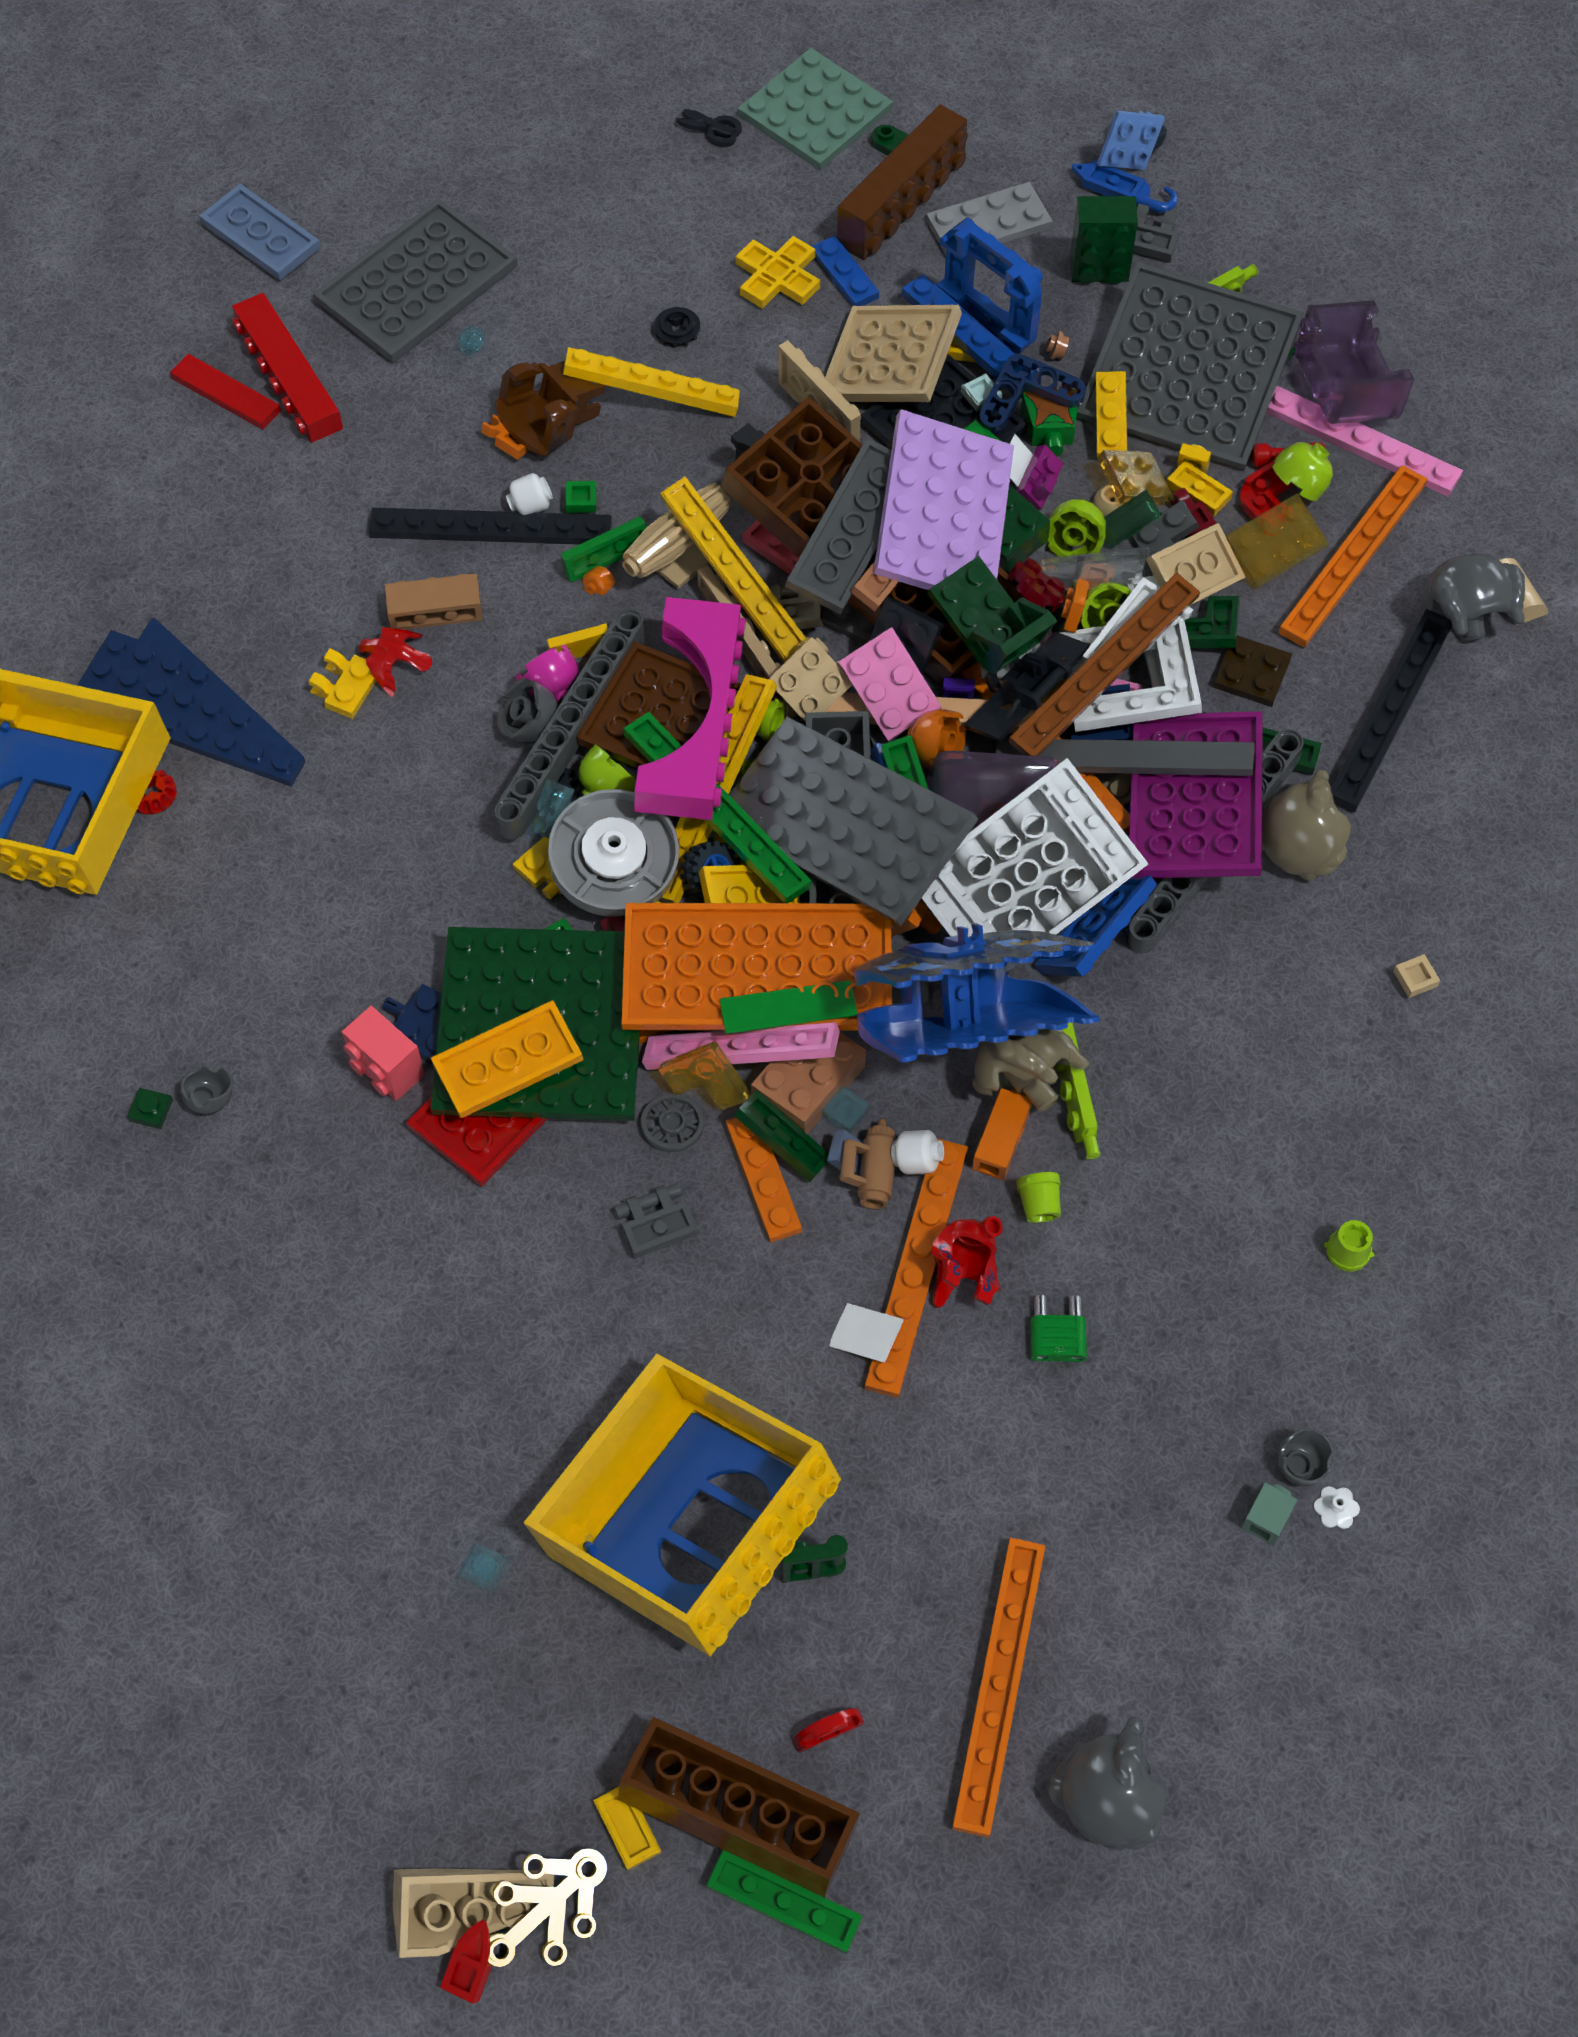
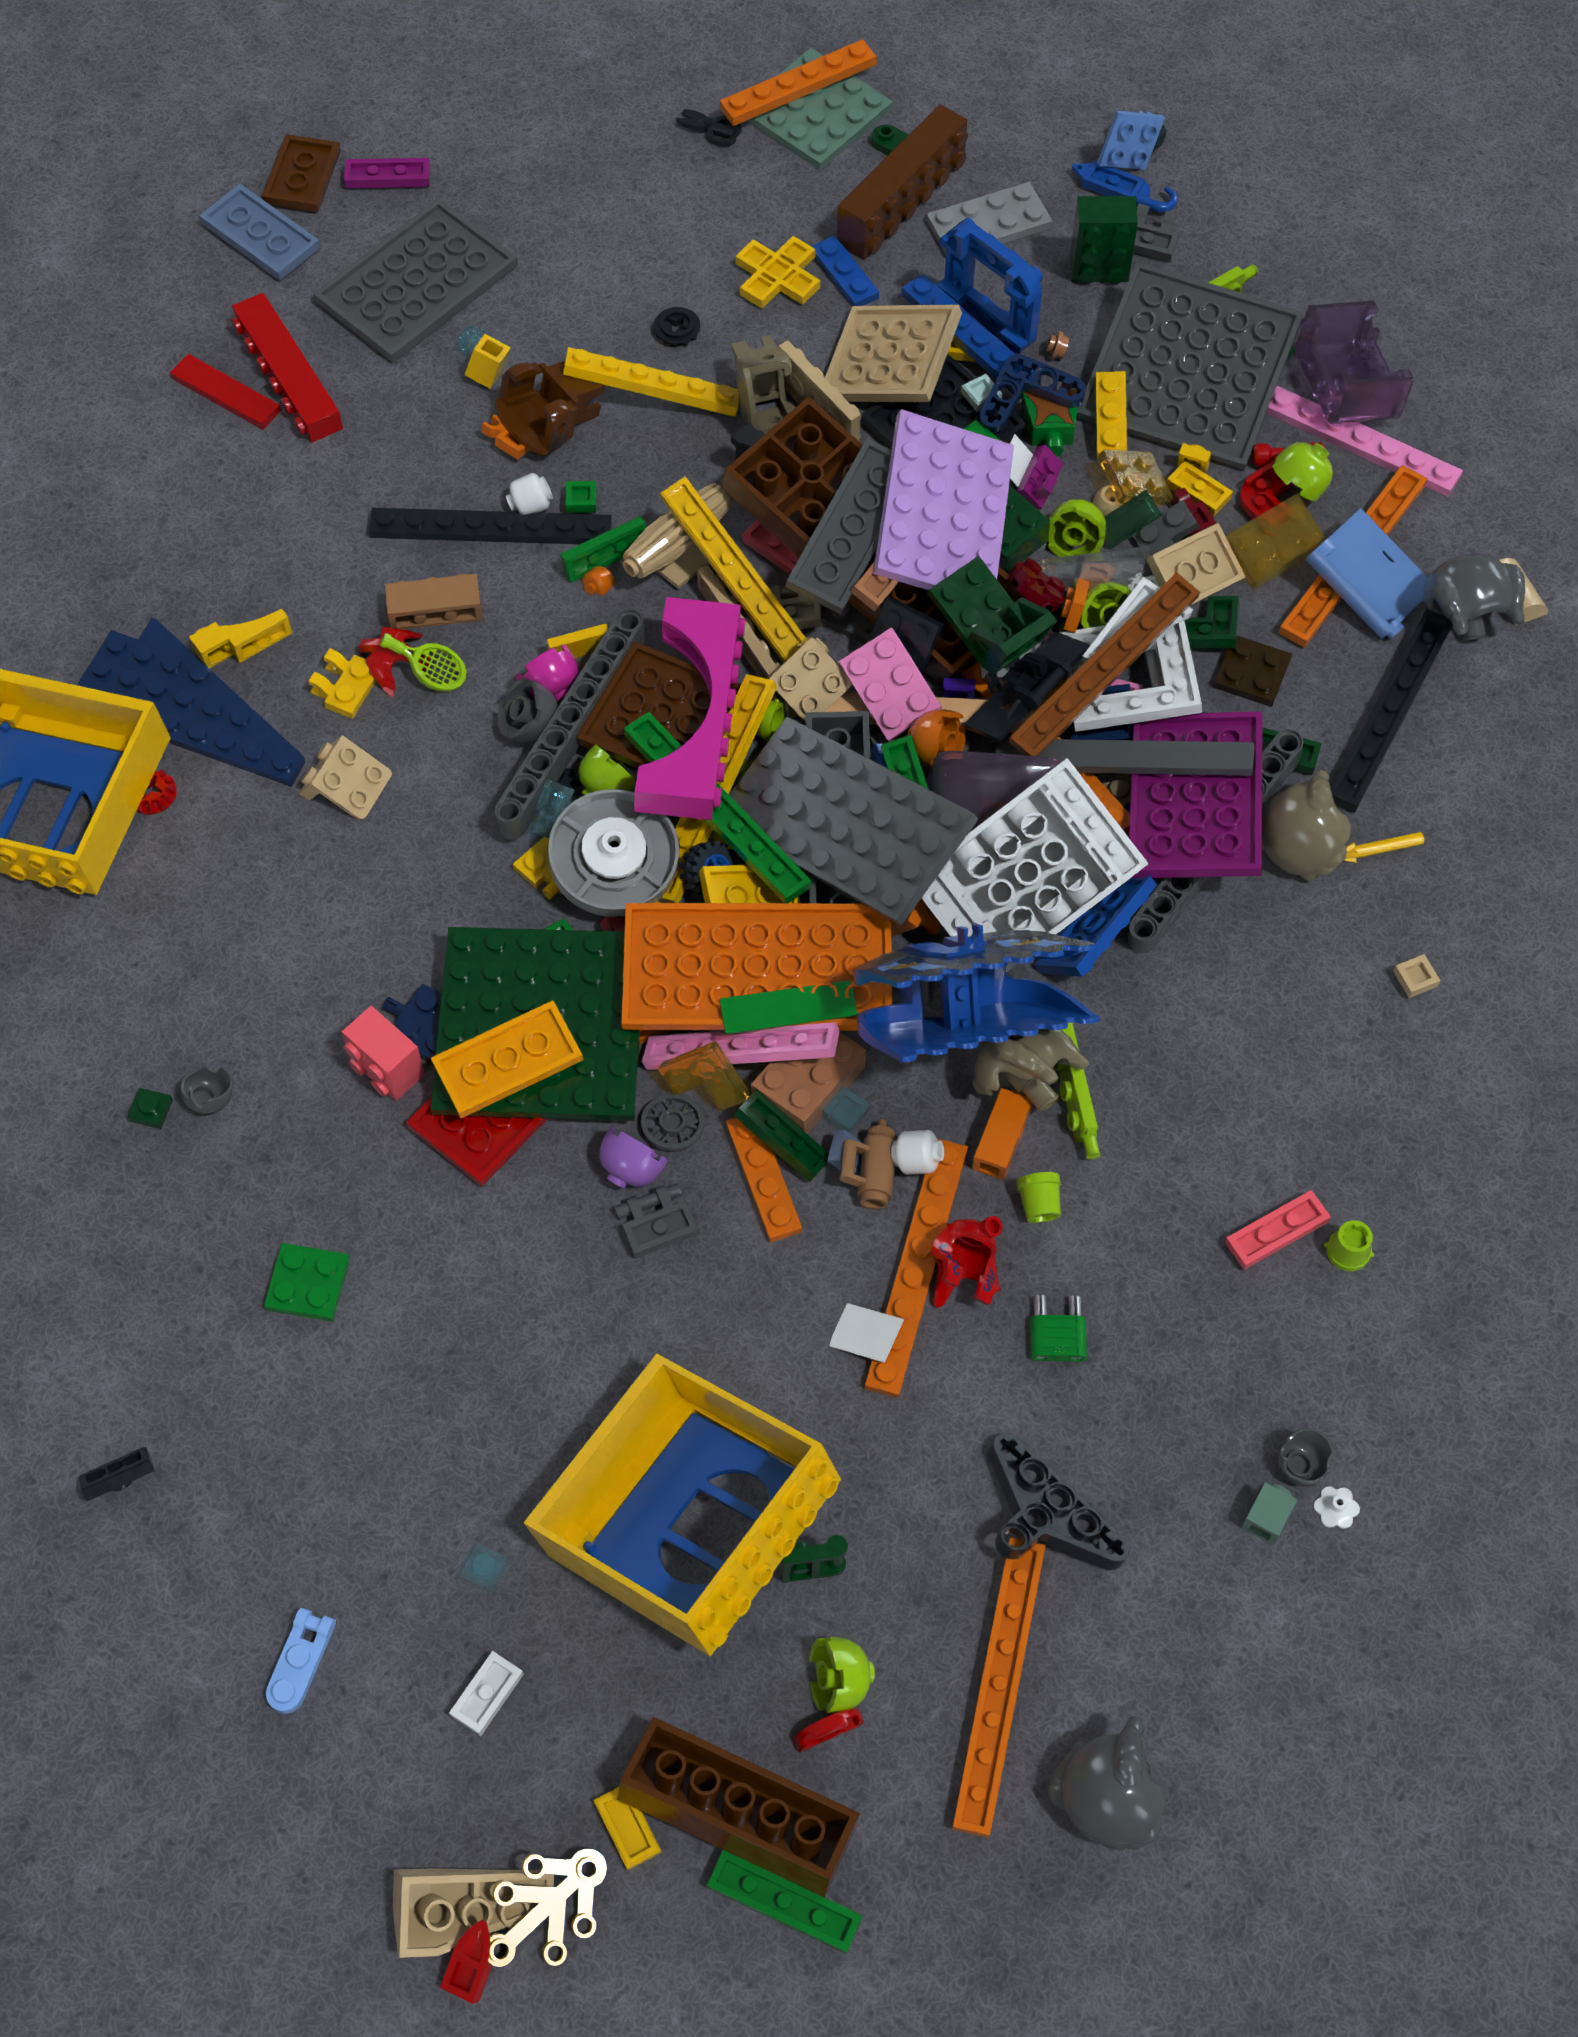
(116, 1474): none -> black plate
(242, 640): none -> yellow slope
(298, 1662): none -> light blue plate
(301, 173): none -> reddish brown plate
(307, 1282): none -> green plate
(346, 777): none -> tan bracket
(387, 173): none -> magenta plate
(400, 648): none -> lime piece
(486, 1693): none -> white plate
(487, 361): none -> yellow brick
(629, 1160): none -> medium lavender cylinder
(761, 379): none -> dark tan piece
(798, 82): none -> orange plate
(841, 1674): none -> lime cylinder
(1060, 1523): none -> black beam
(1277, 1229): none -> coral plate
(1370, 574): none -> medium blue door
(1383, 846): none -> yellow piece

